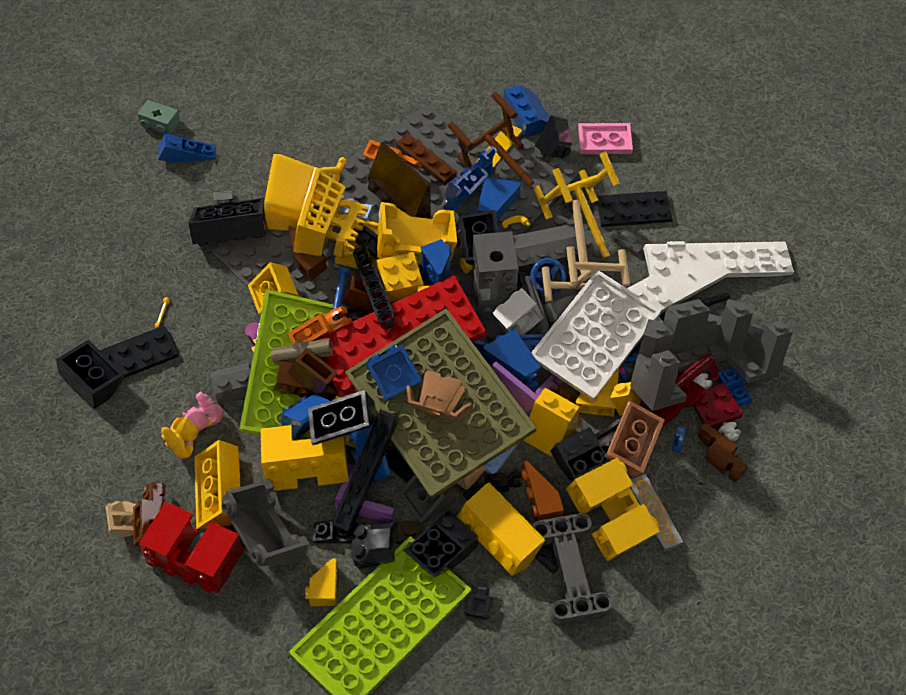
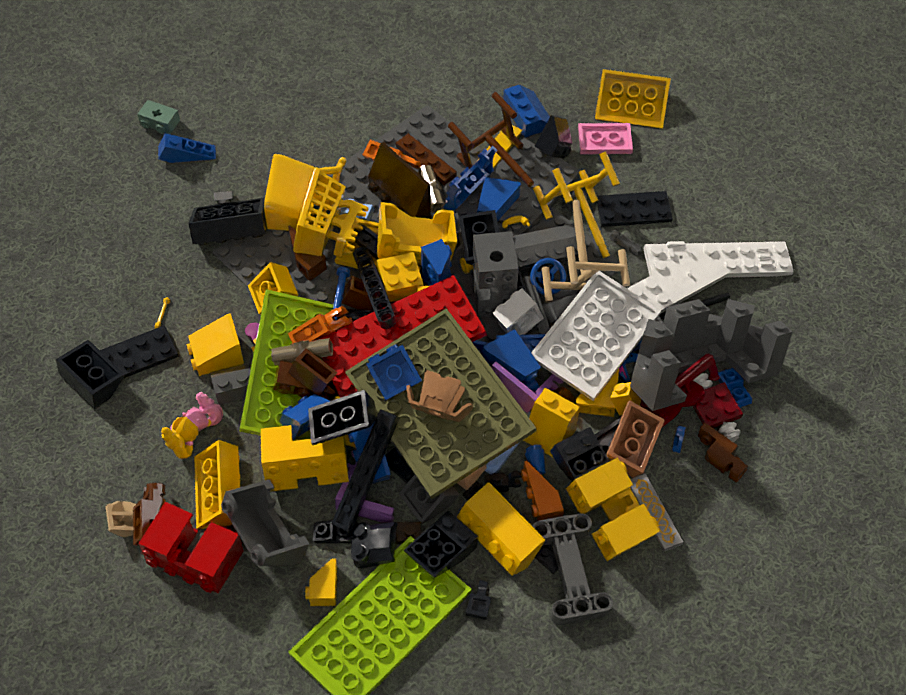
(215, 346): none -> yellow slope
(437, 200): none -> dark tan piece
(536, 457): none -> blue cone
(632, 98): none -> yellow slope

